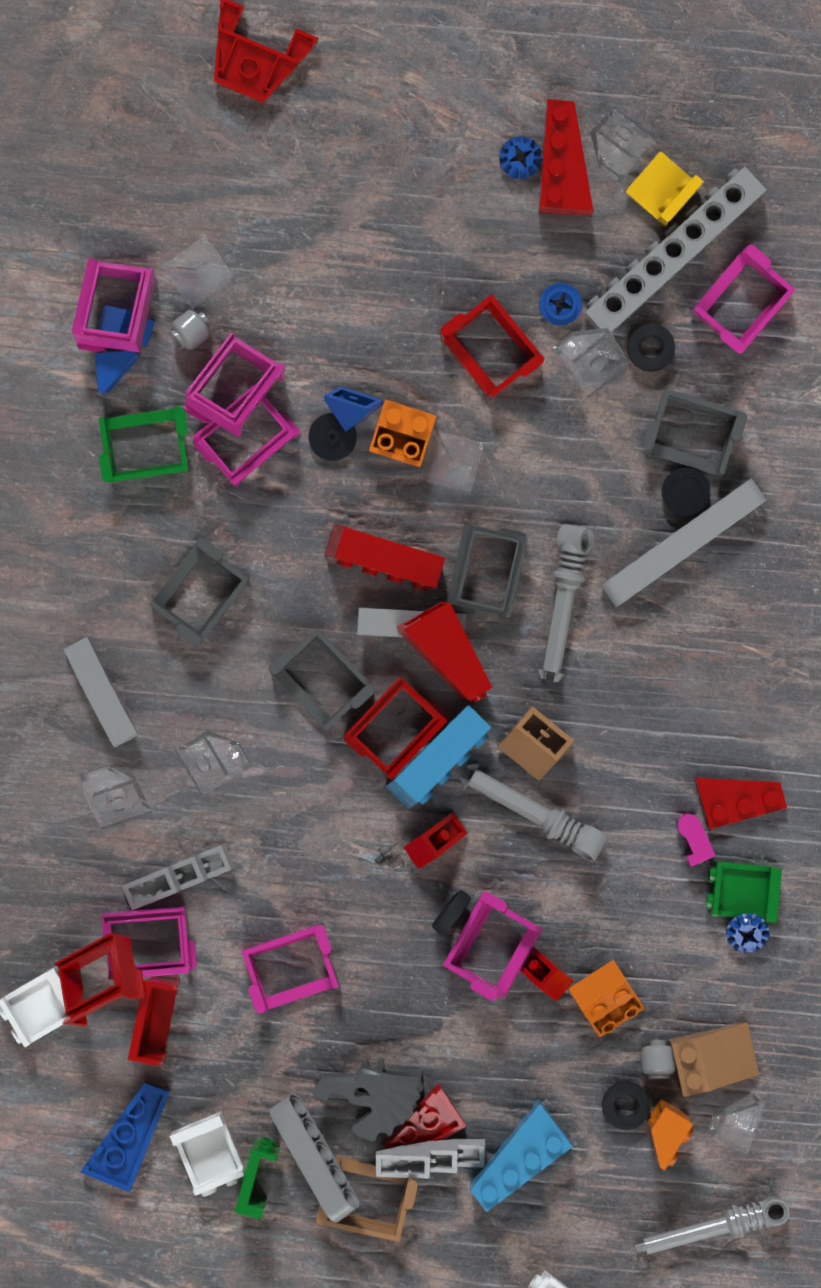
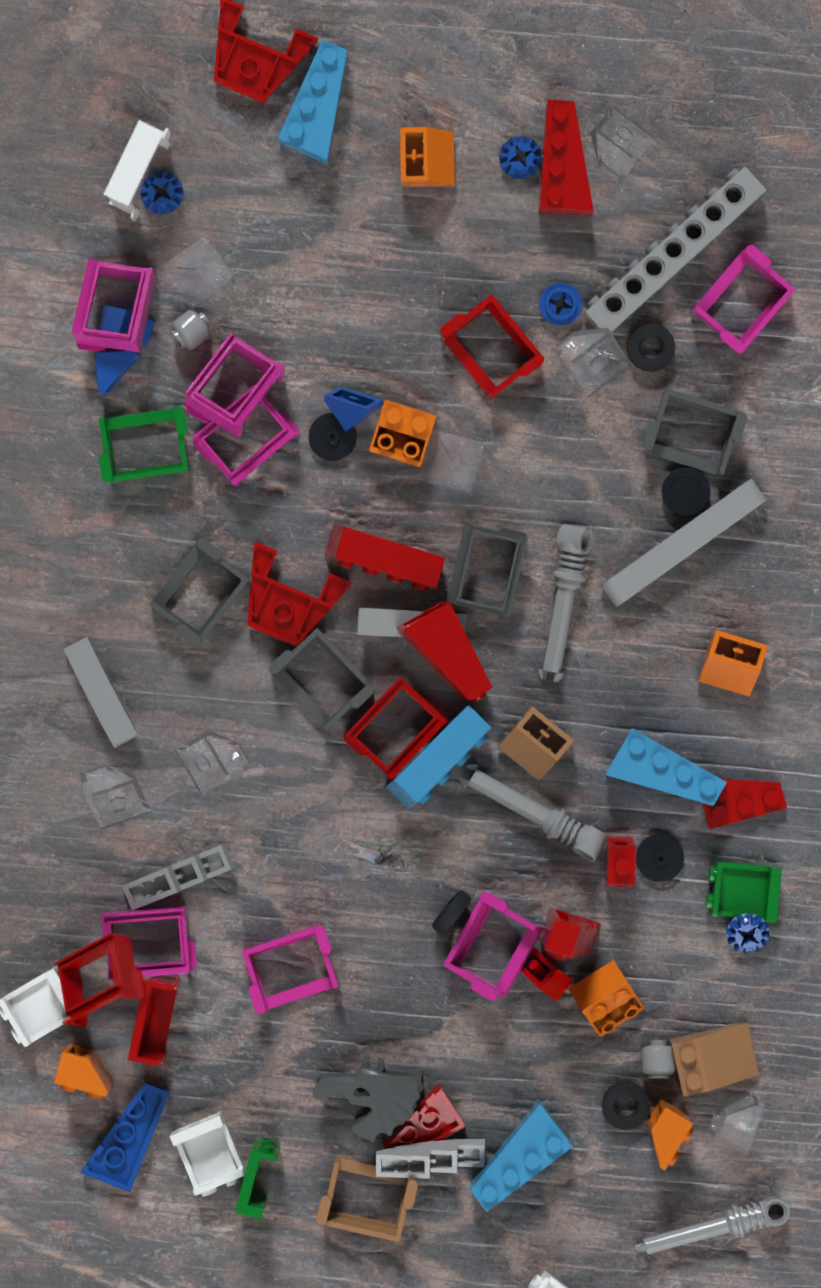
(83, 1070): none -> orange slope
(134, 165): none -> white piece
(161, 205): none -> blue gear
(282, 609): none -> red wing
(314, 1158): light grey beam -> none
(315, 110): none -> dark azure wedge
(426, 157): none -> orange slope
(435, 840): red slope -> none
(568, 934): none -> red wedge
(620, 862): none -> red torso
(657, 767): none -> dark azure wedge
(659, 857): none -> black piece
(663, 188): yellow bracket -> none
(696, 838): dark pink leg -> none
(732, 663): none -> orange slope

